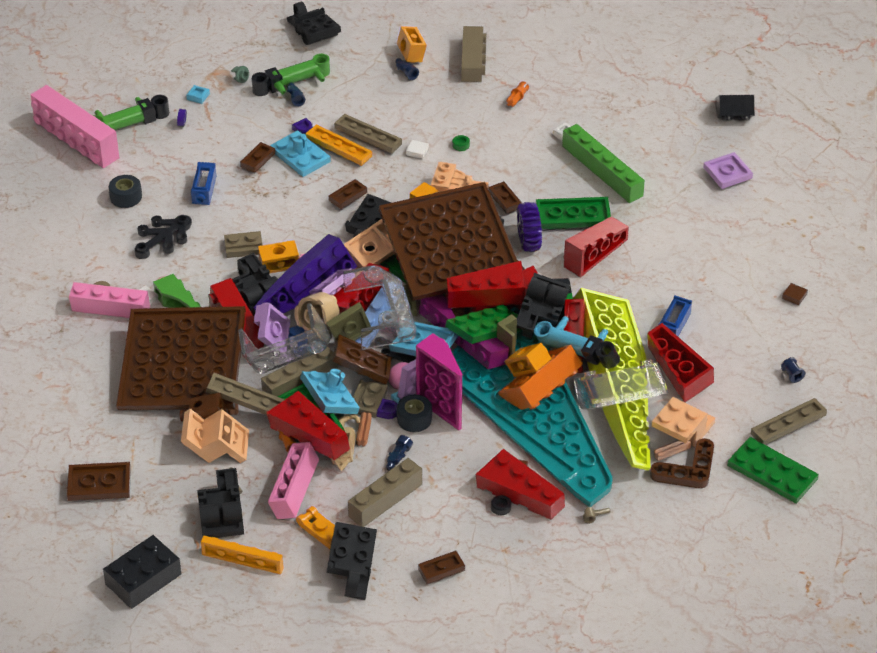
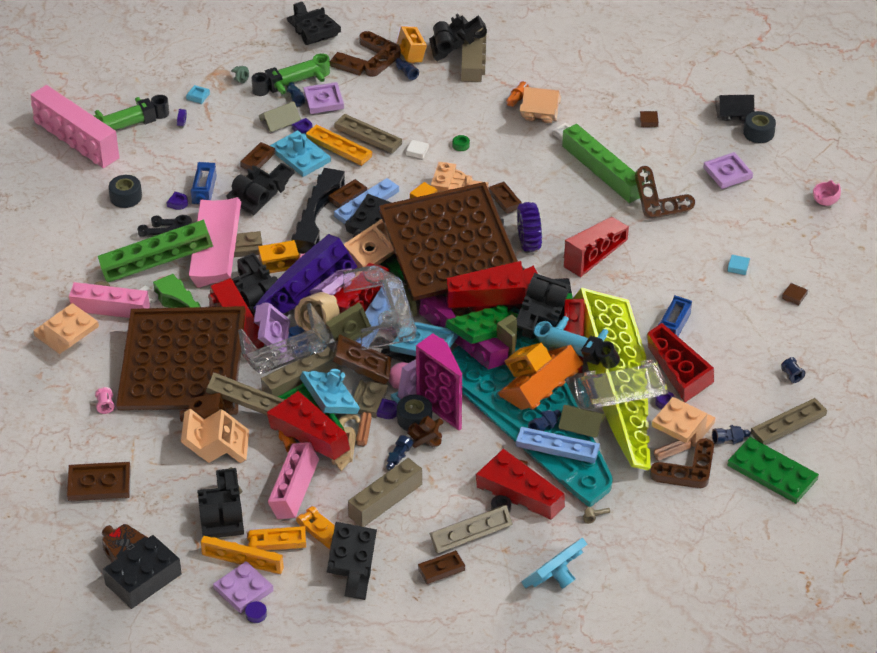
(66, 328): none -> light nougat bracket
(103, 399): none -> bright pink bush
(120, 540): none -> torso
(155, 251): none -> bright green brick
(177, 201): none -> dark purple tile
(222, 224): none -> bright pink arch
(243, 586): none -> lavender plate
(256, 612): none -> dark purple tile
(259, 186): none -> black plate
(277, 538): none -> light orange plate
(281, 116): none -> panel
(307, 232): none -> black arch
(323, 98): none -> lavender plate
(348, 63): none -> reddish brown plate
(383, 190): none -> light blue plate
(389, 51): none -> reddish brown beam
(426, 432): none -> reddish brown hips
(451, 36): none -> black plate
(471, 528): none -> dark tan plate
(540, 104): none -> light nougat bracket
(548, 418): none -> dark blue piece
(557, 445): none -> light blue plate
(557, 567): none -> medium azure plate
(573, 212): green plate -> none
(581, 420): none -> olive panel
(649, 119): none -> reddish brown tile
(654, 200): none -> reddish brown beam
(662, 400): none -> dark purple tile
(733, 434): none -> dark blue piece
(738, 264): none -> medium azure tile
(759, 127): none -> black wheel
(827, 193): none -> bright pink hair

